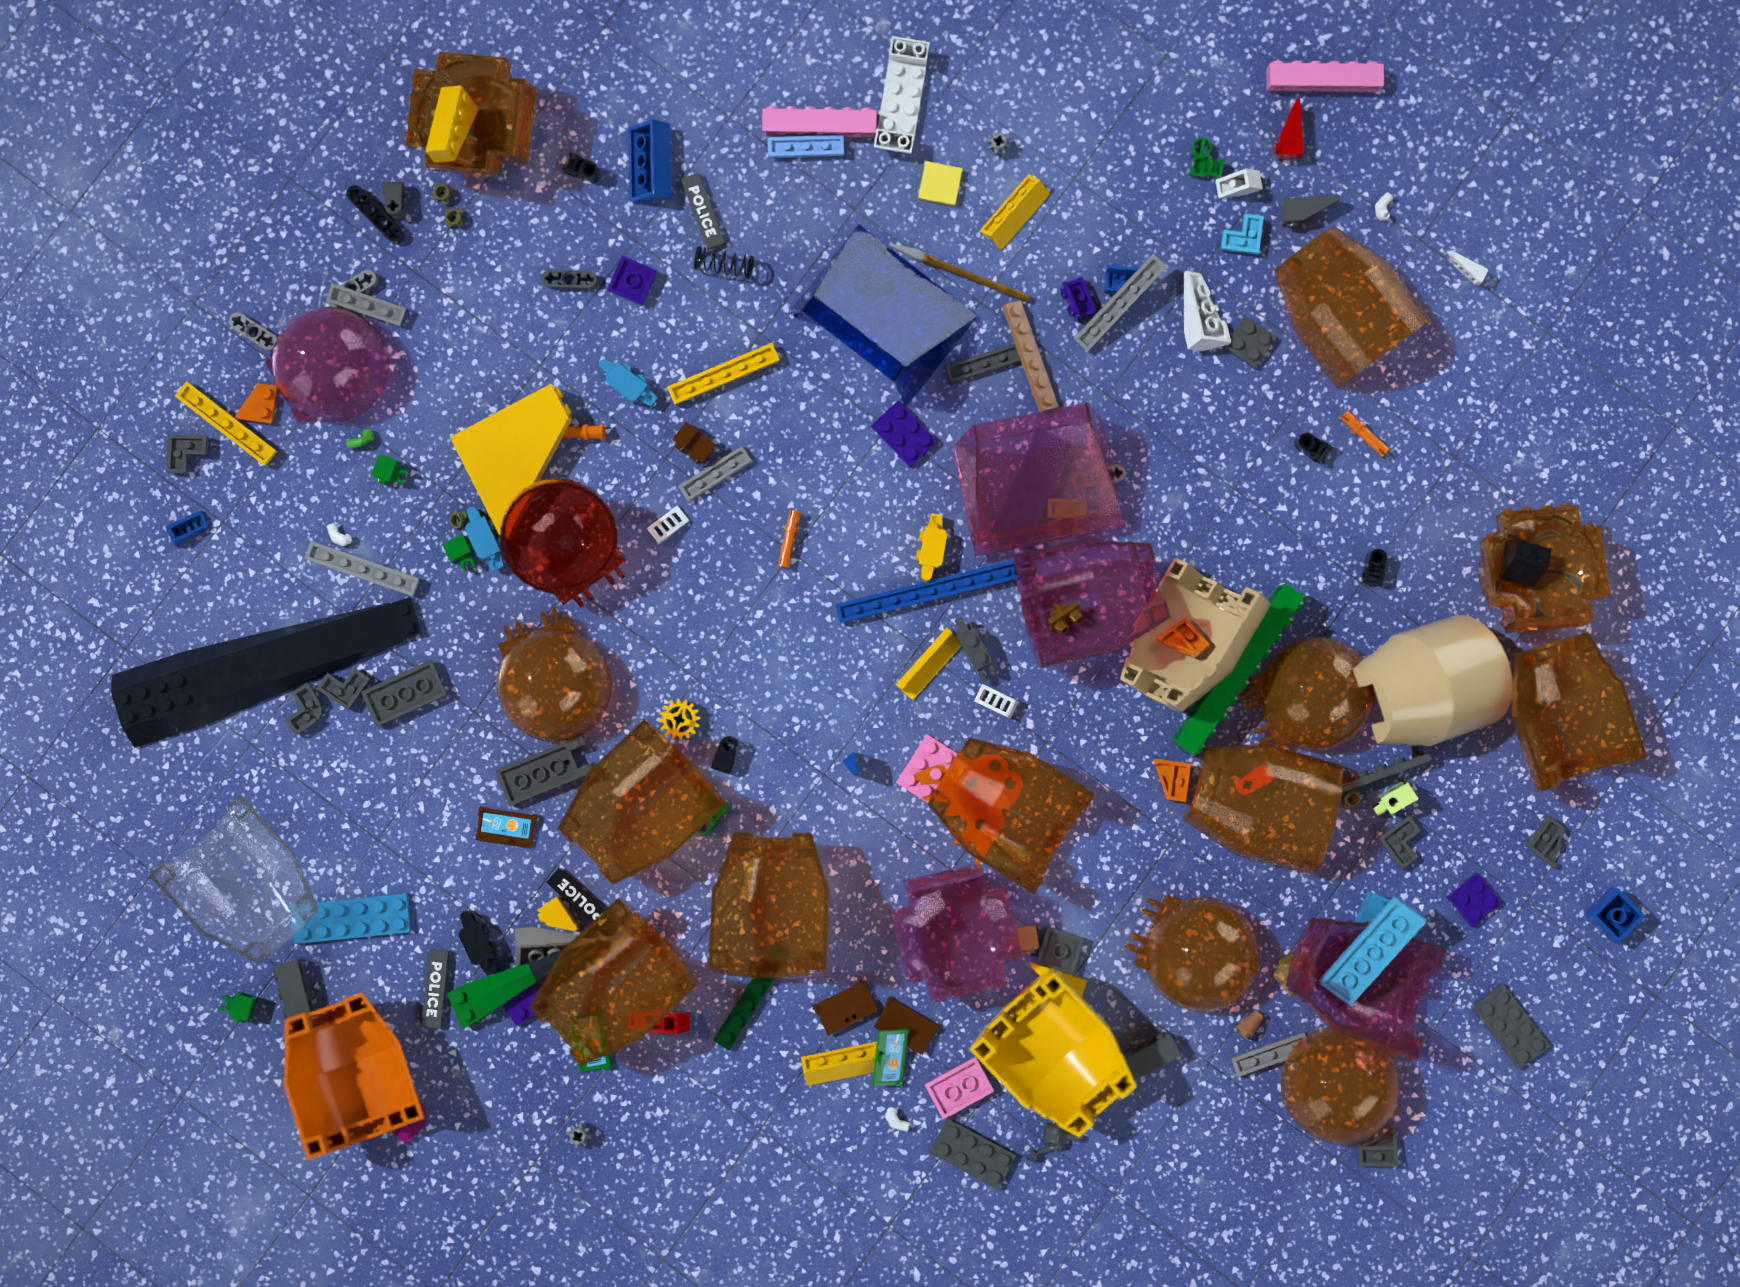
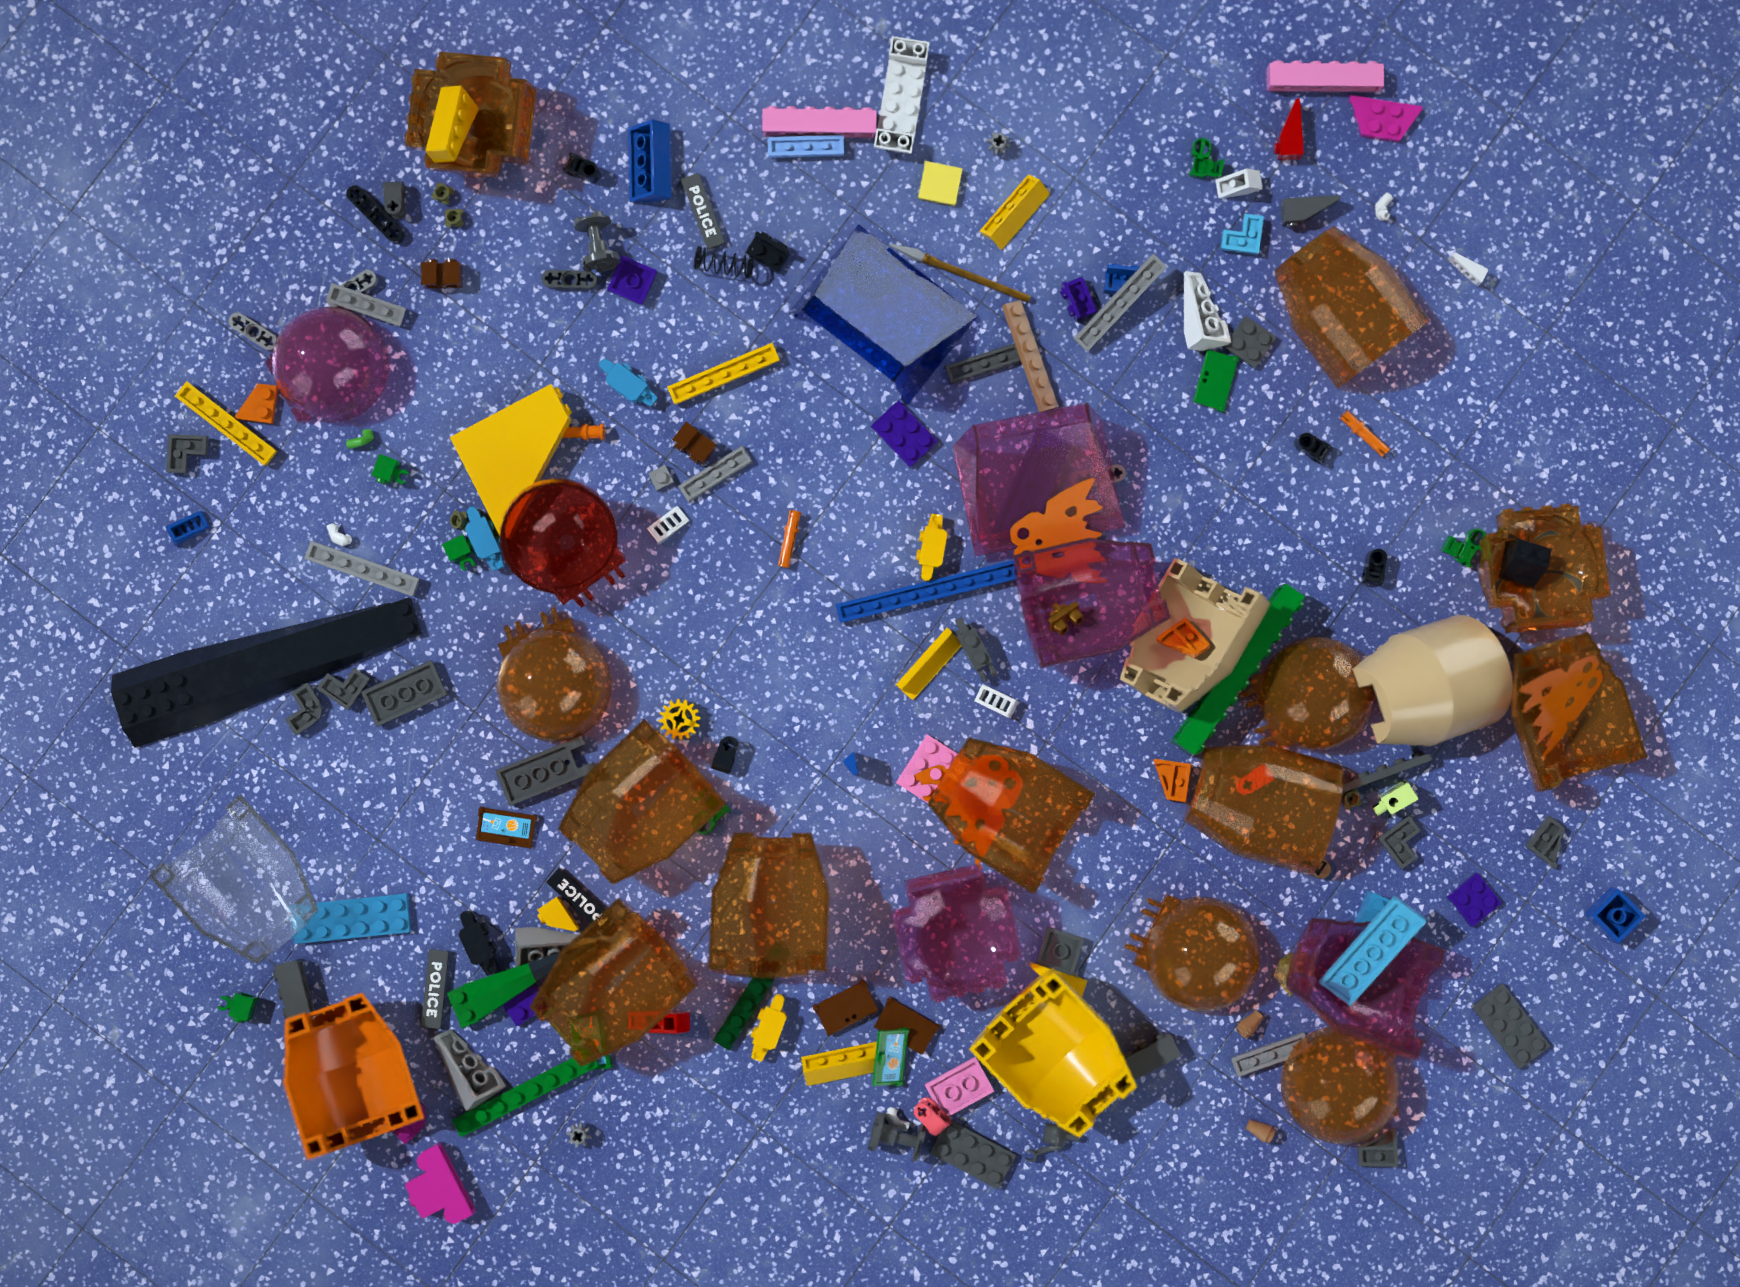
(439, 1187): none -> dark pink brick
(441, 275): none -> reddish brown brick
(469, 1075): none -> light grey wedge
(520, 1095): none -> green plate
(599, 257): none -> dark grey piece
(661, 478): none -> light grey plate
(767, 251): none -> black bracket
(769, 1028): none -> yellow hinge
(889, 1135): none -> dark grey piece
(933, 1117): none -> coral piece
(1027, 938): medium nougat brick -> none
(1055, 526): none -> orange piece
(1218, 381): none -> green door
(1261, 1130): none -> medium nougat cone
(1323, 870): none -> dark tan tile
(1383, 118): none -> dark pink wing
(1464, 552): none -> green piece
(1563, 687): none -> orange piece

